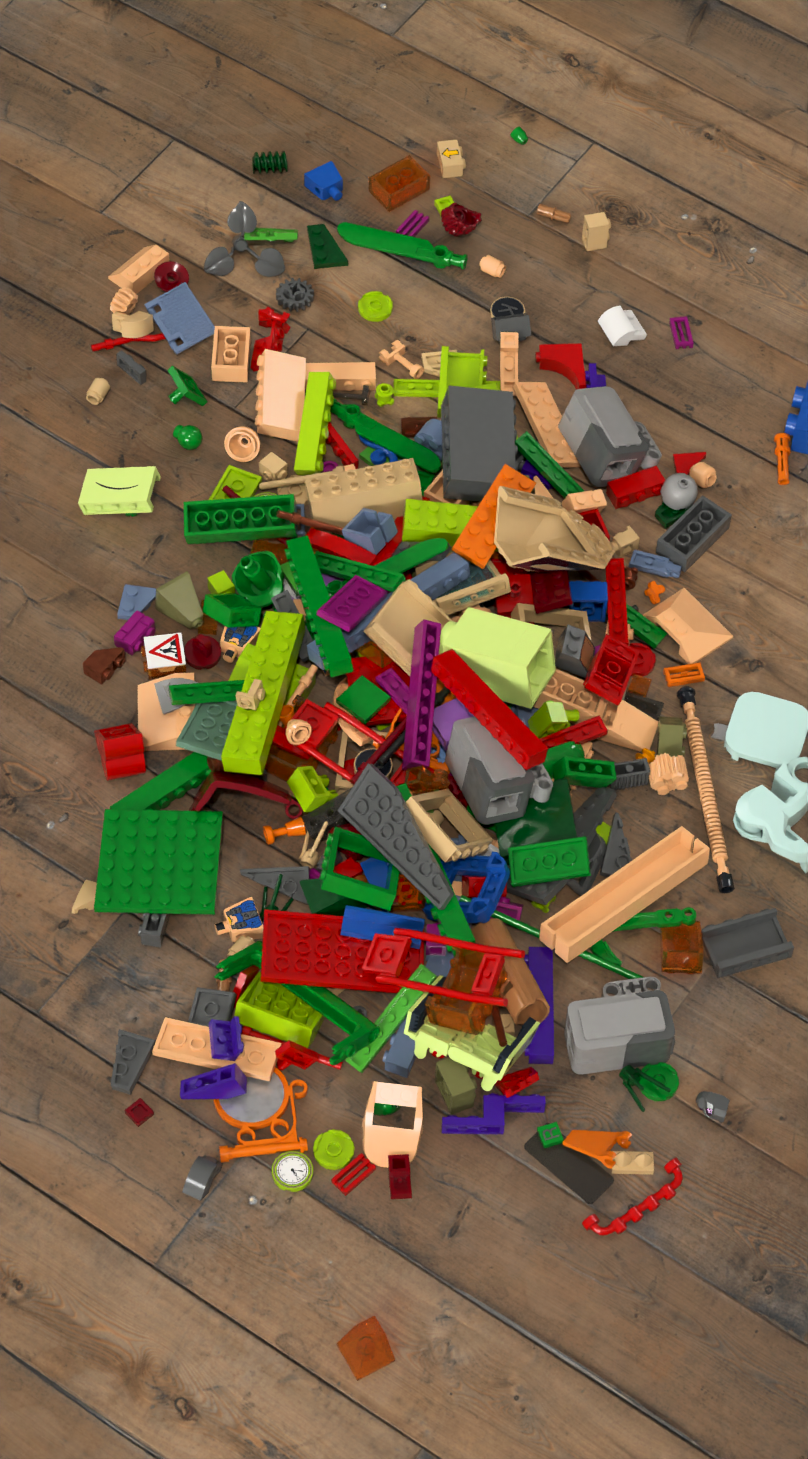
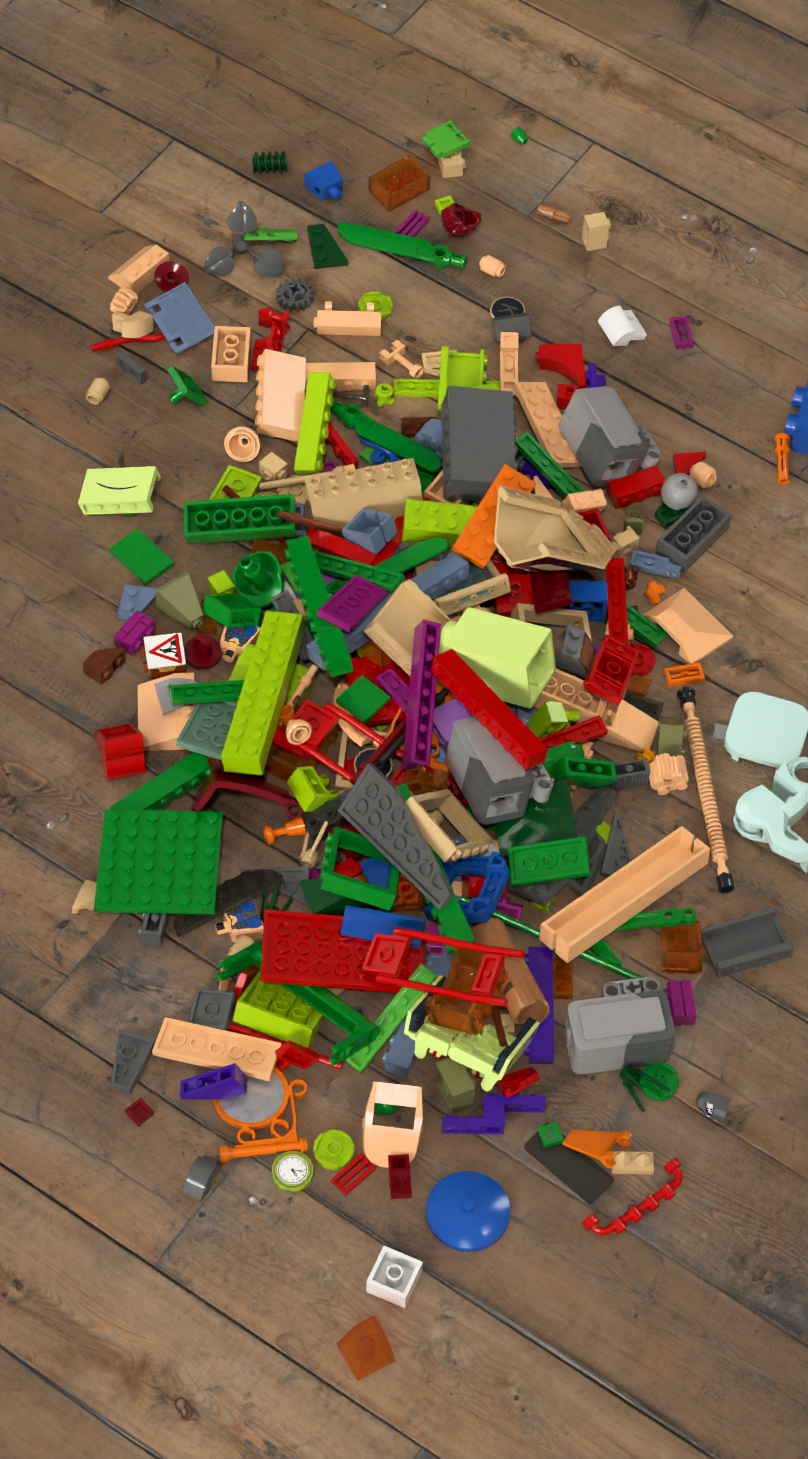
(141, 557): none -> green tile
(188, 436): green piece -> none
(225, 1039): dark purple bracket -> none
(231, 895): none -> clear smoke plate
(253, 697): tan bracket -> none
(348, 322): none -> light nougat brick
(394, 1276): none -> white brick
(445, 141): none -> bright green plate
(468, 1211): none -> blue dish
(562, 979): none -> clear orange slope
(564, 395): none -> red brick
(634, 518): none -> olive slope
(681, 1002): none -> magenta brick

